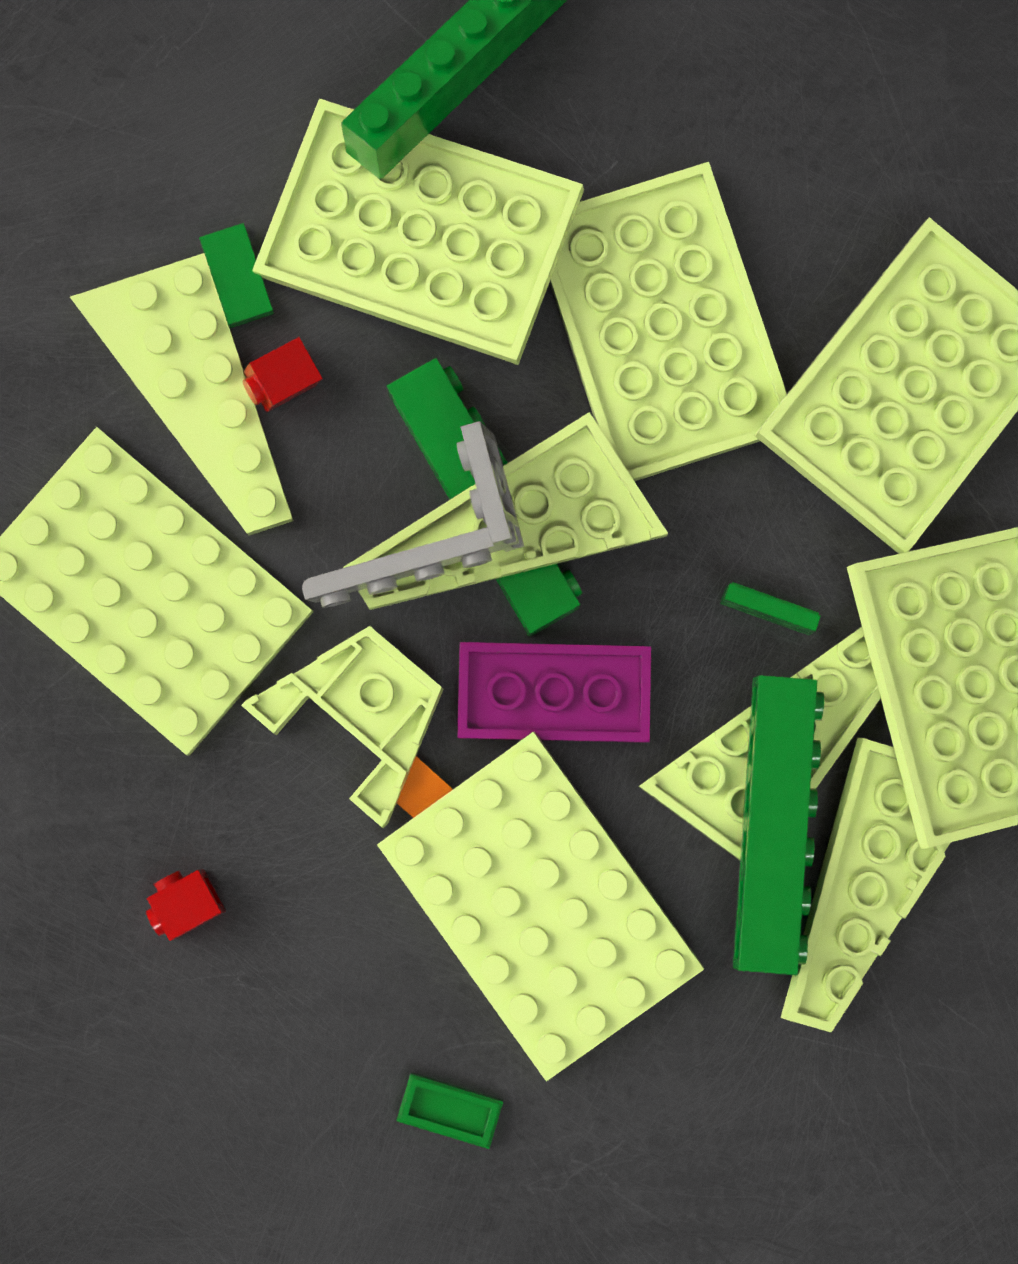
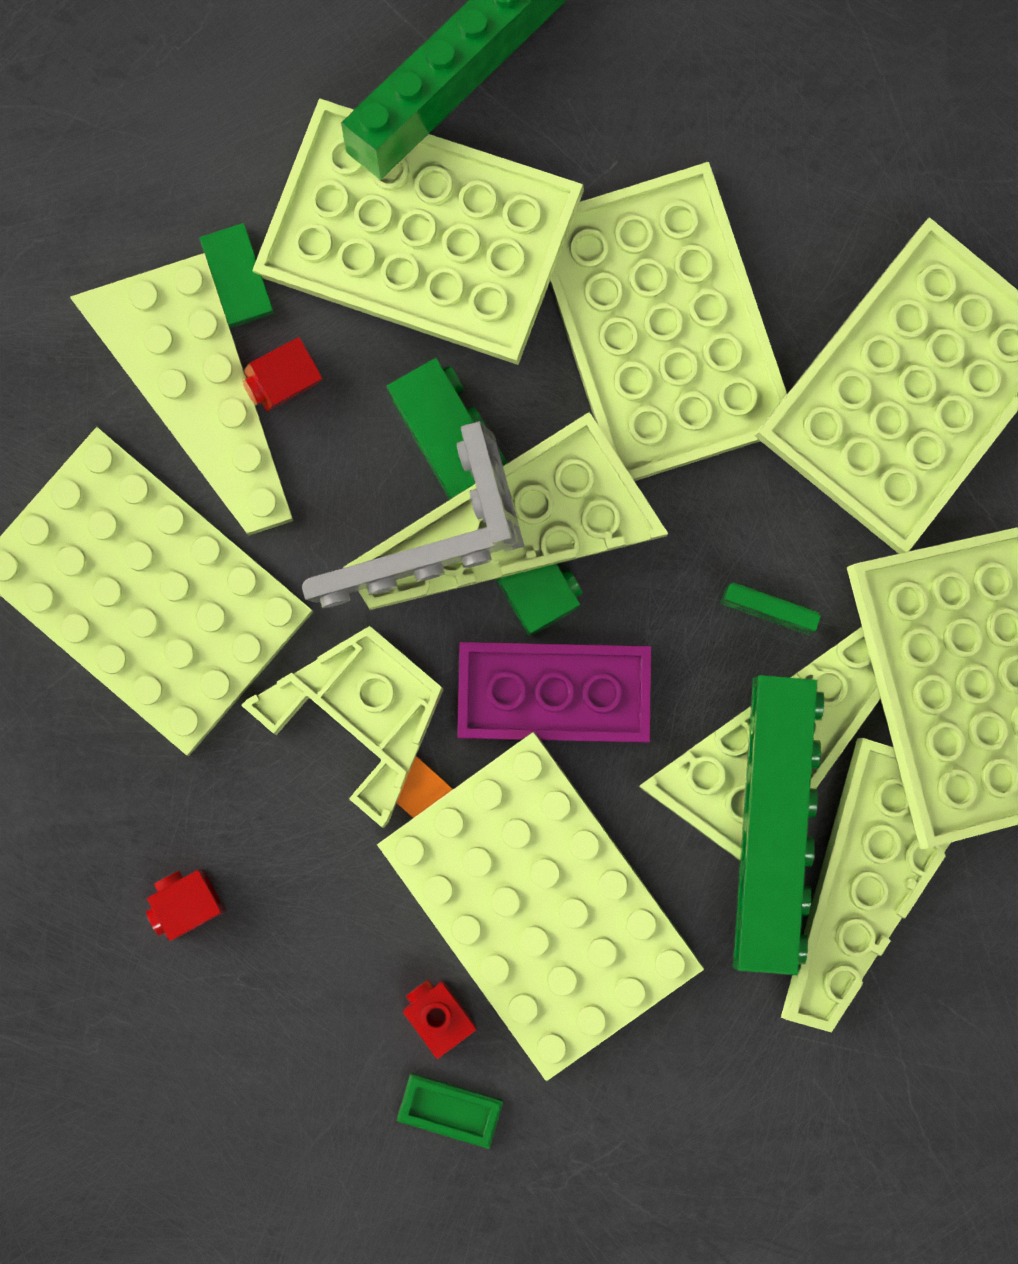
(438, 1017): none -> red brick

